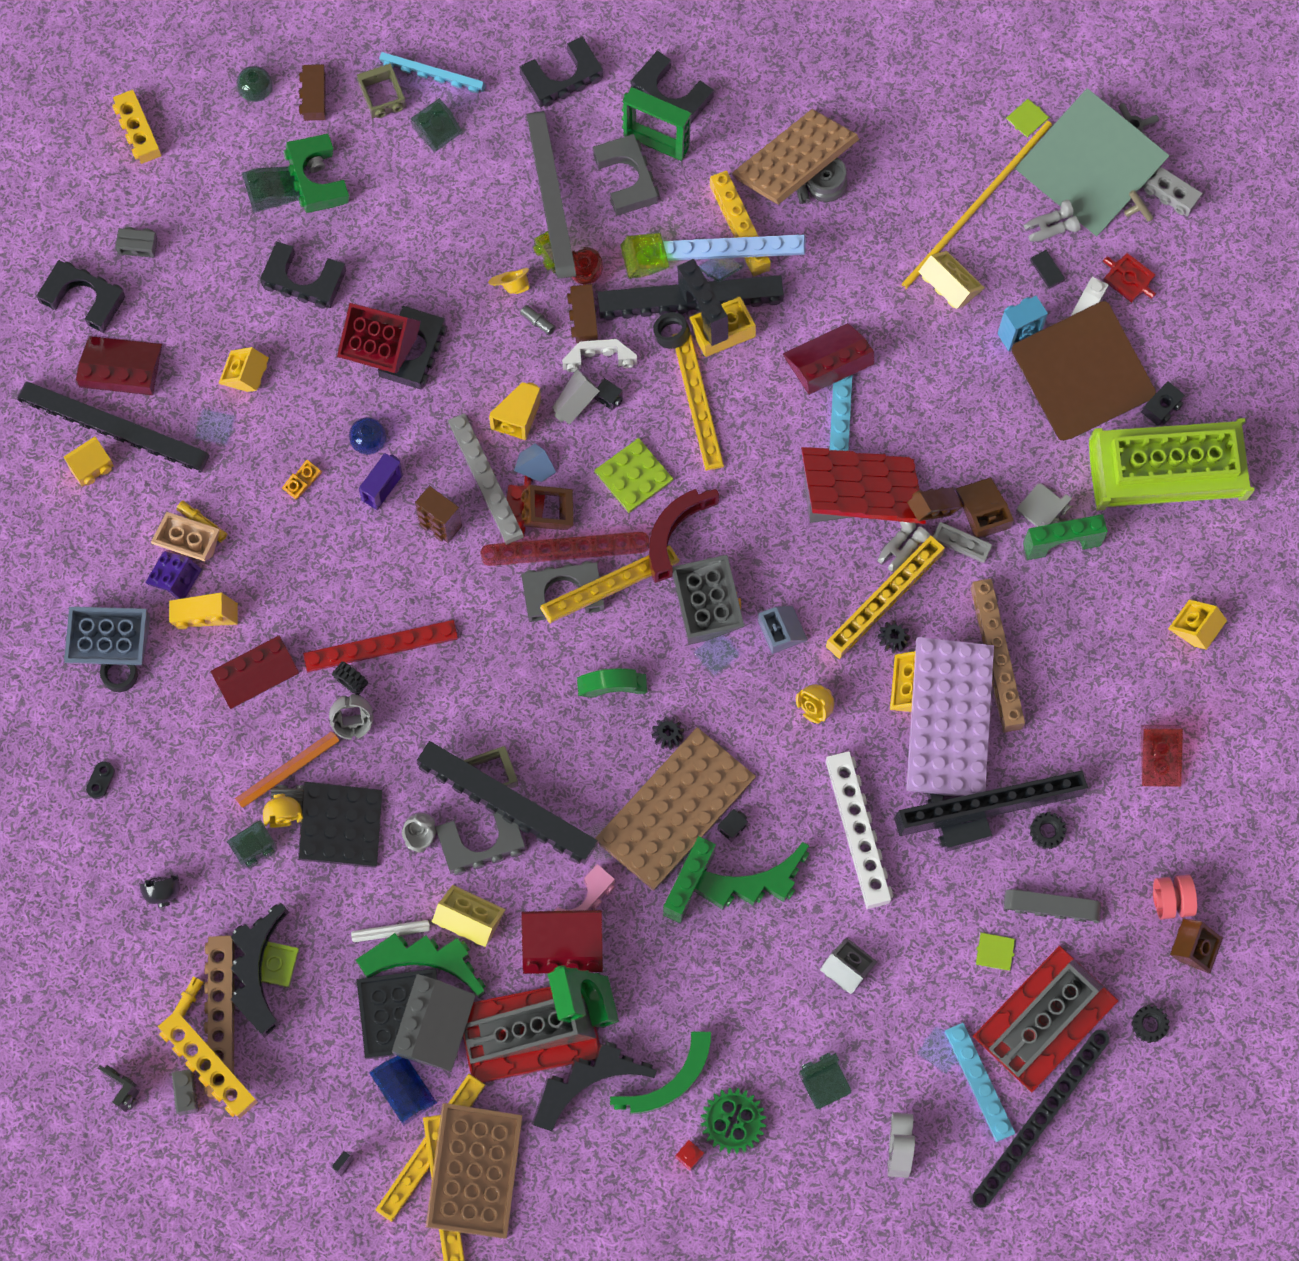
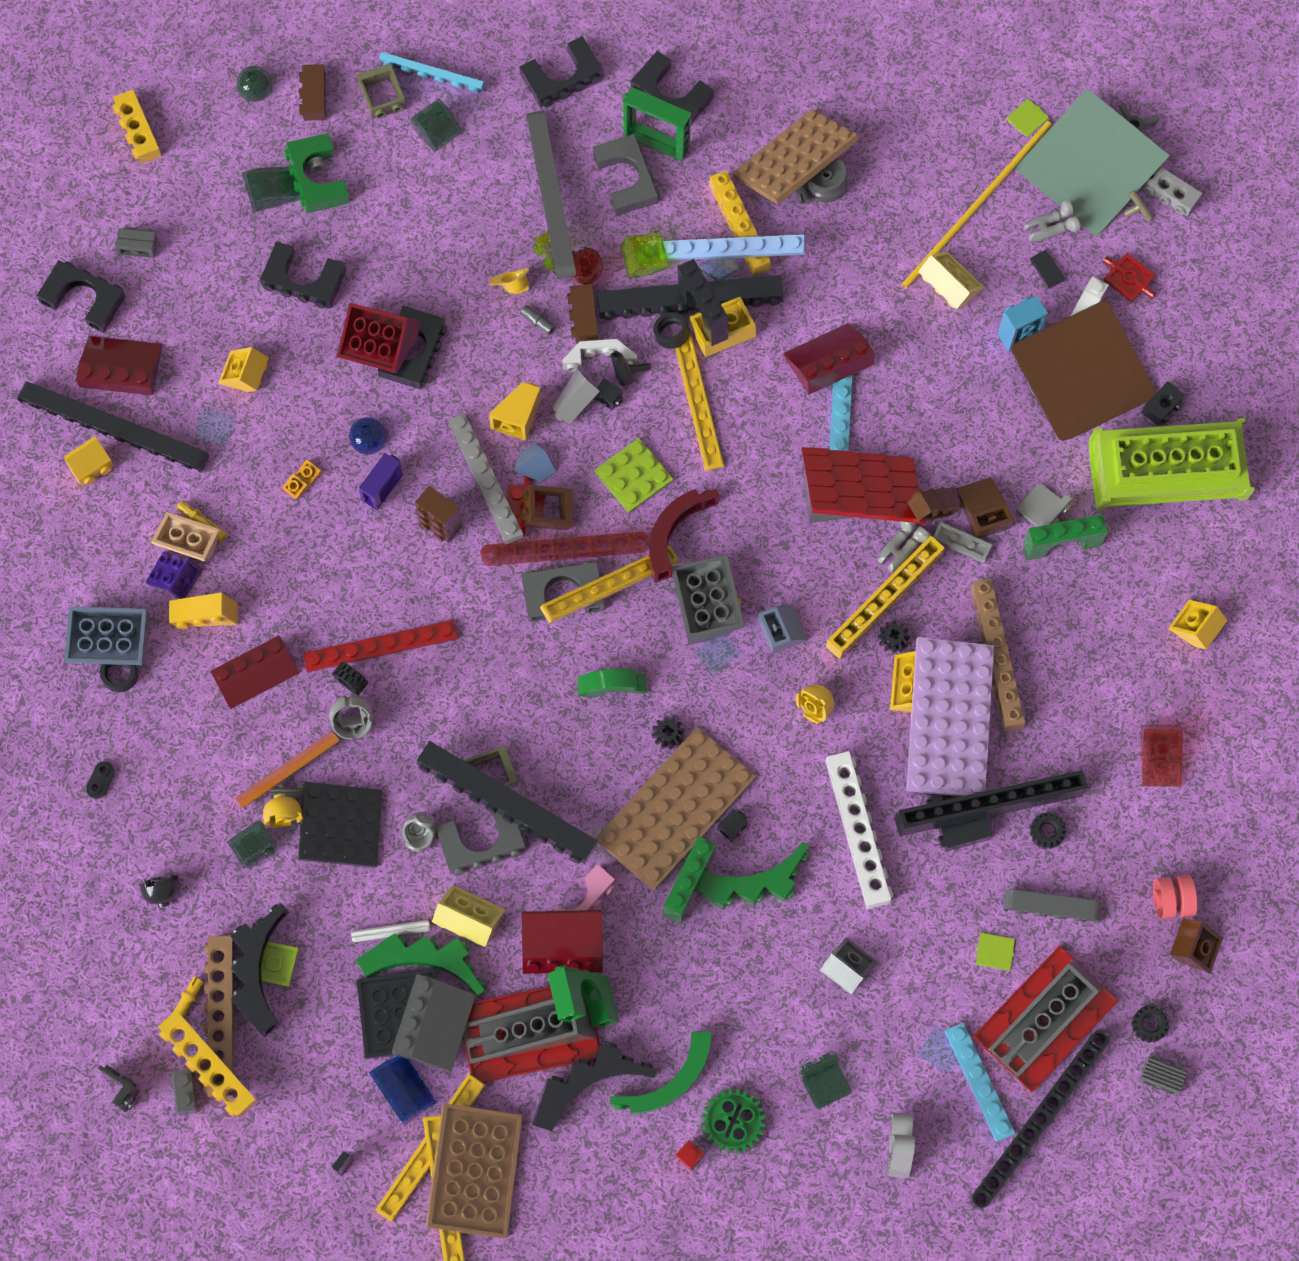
(623, 371): none -> black piece
(1163, 1075): none -> dark grey brick

